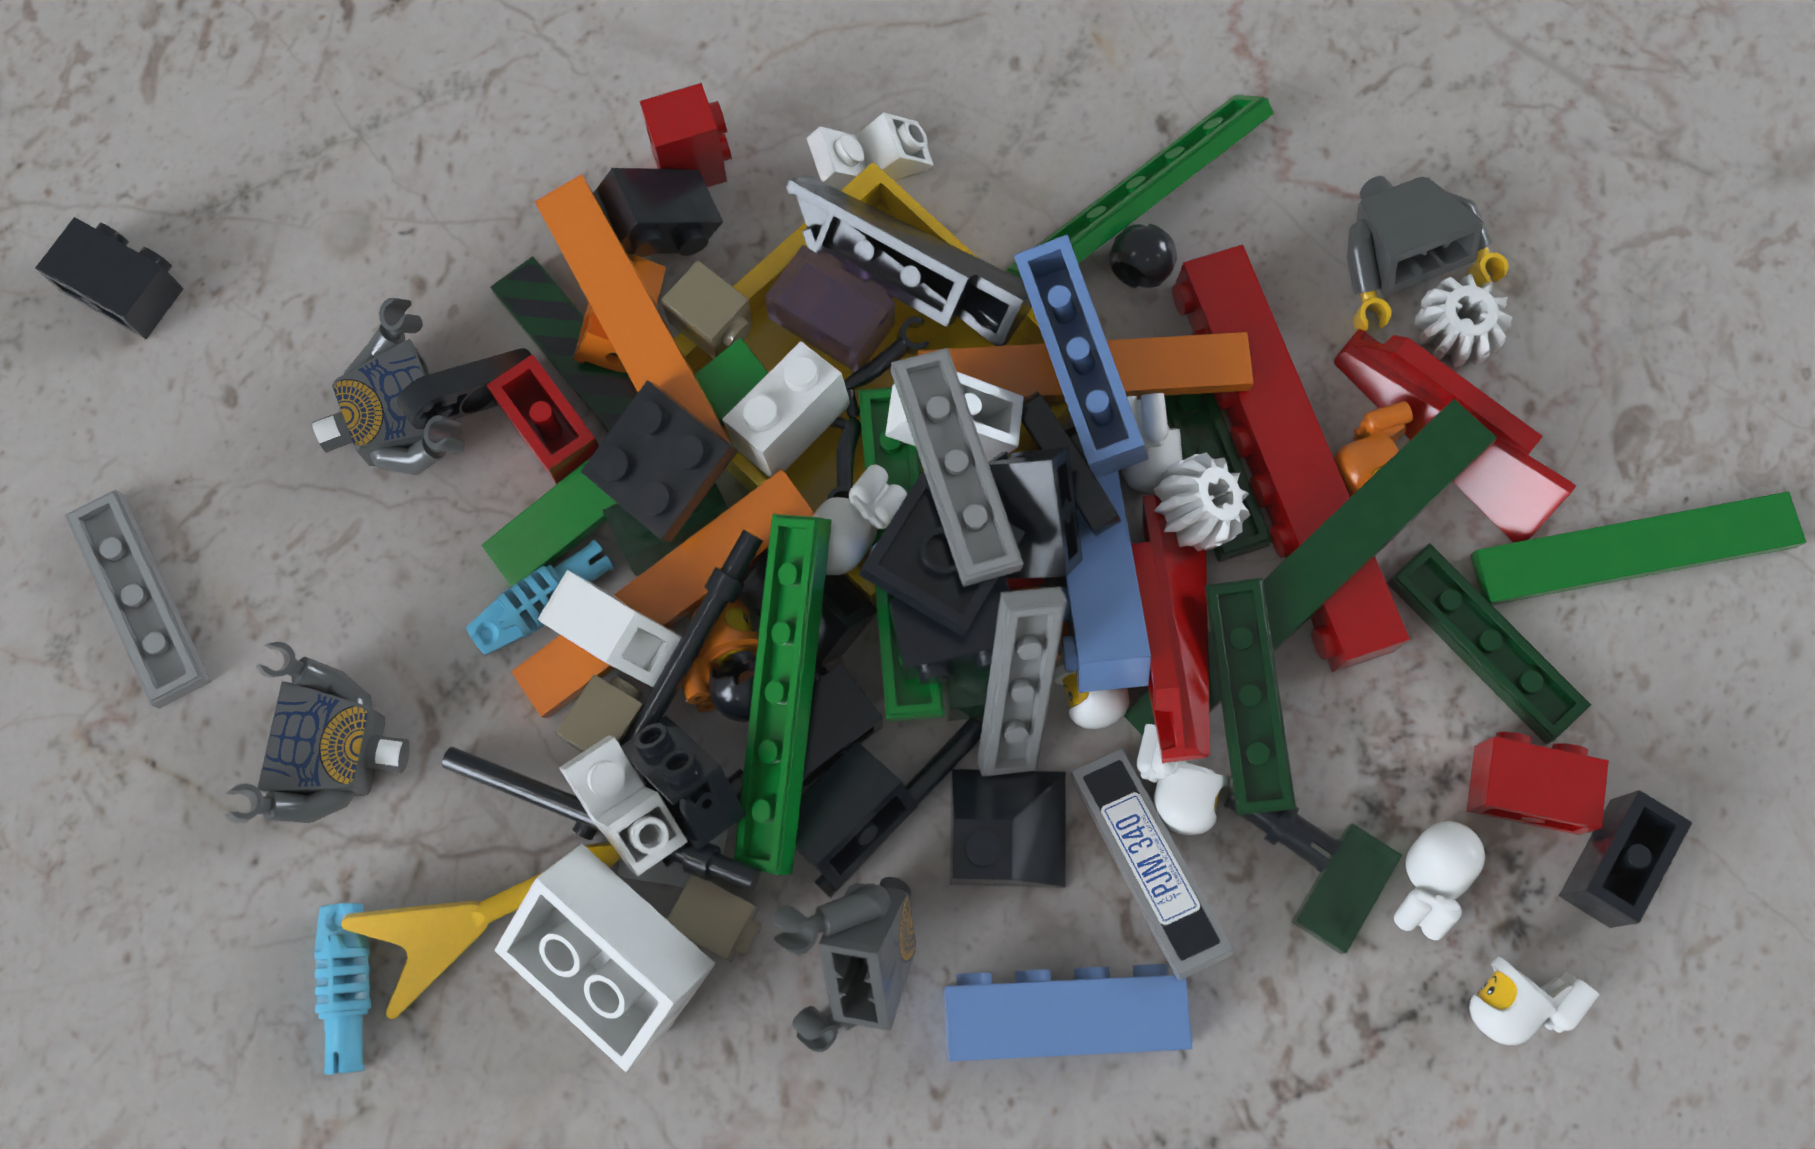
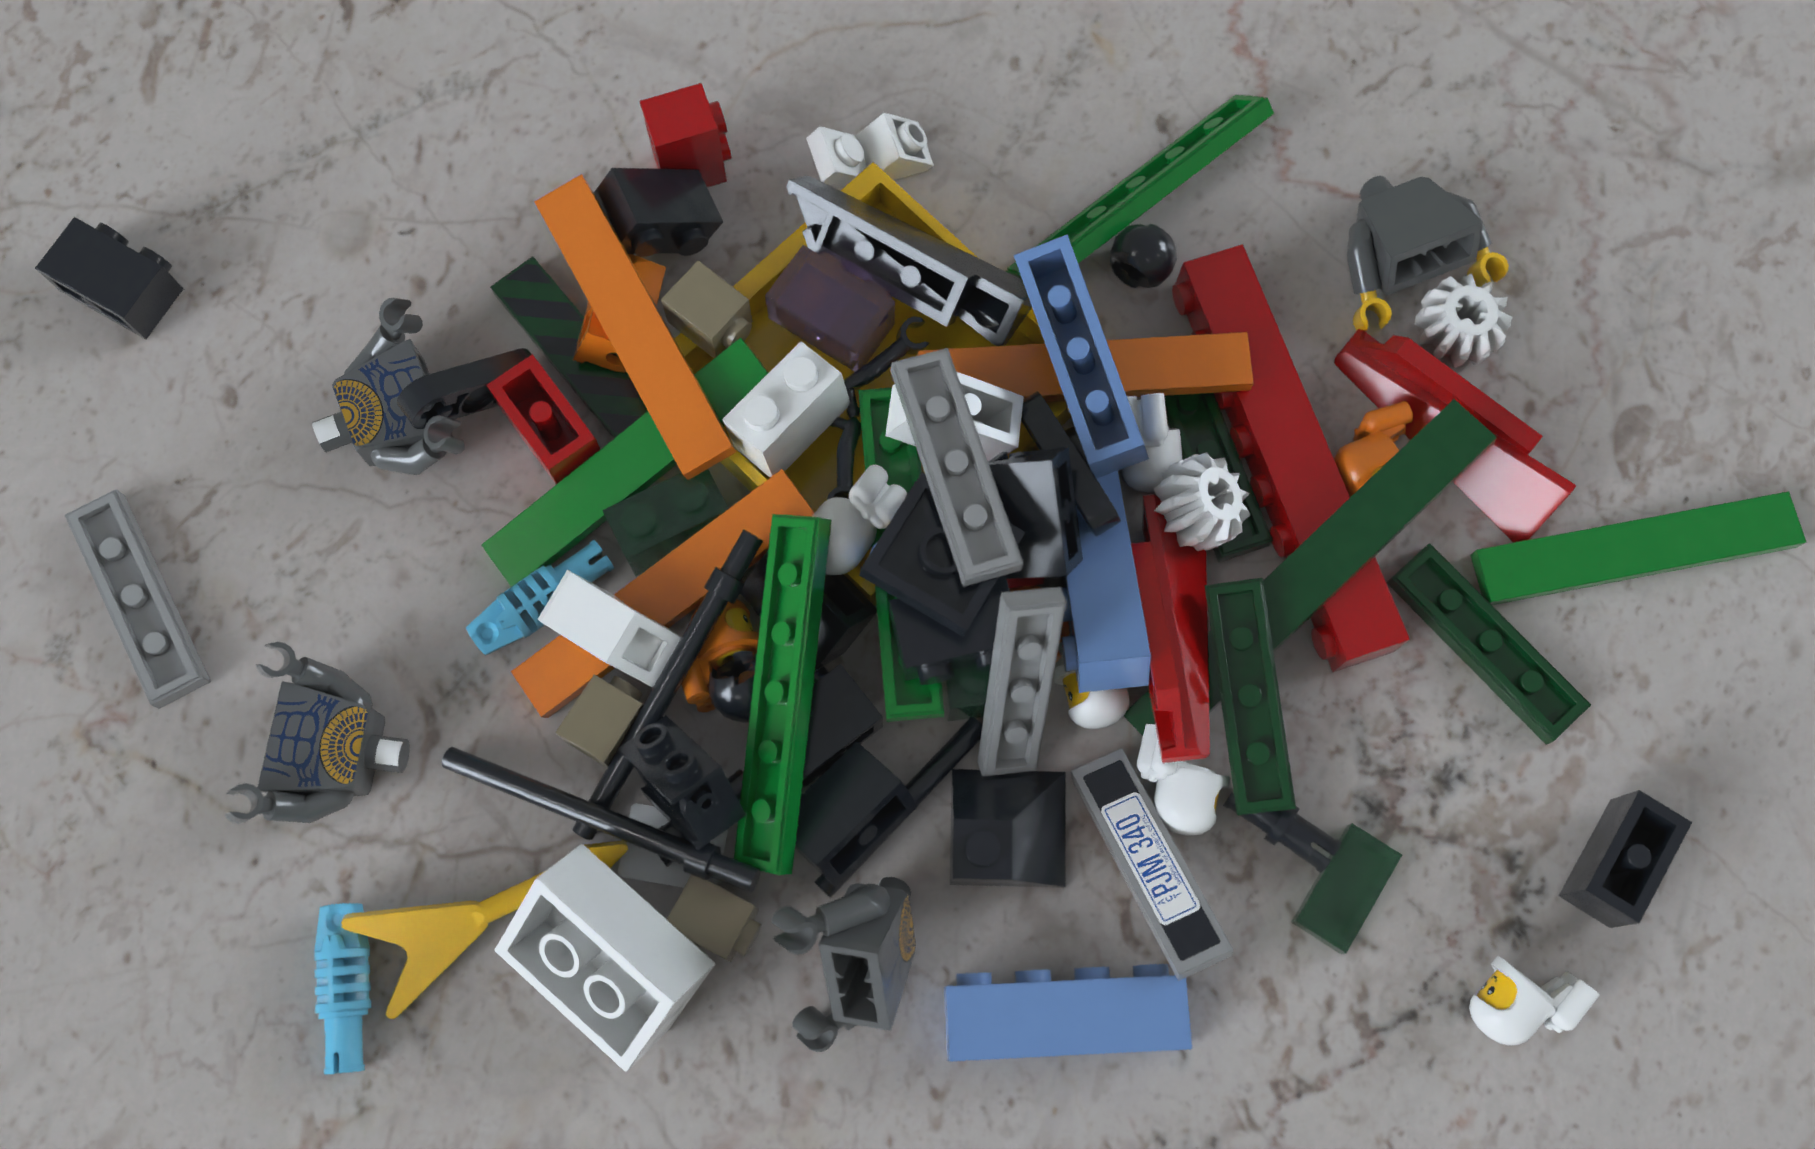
(622, 807): white slope -> none
(659, 461): black plate -> none
(1442, 869): white piece -> none
(1538, 784): red brick -> none

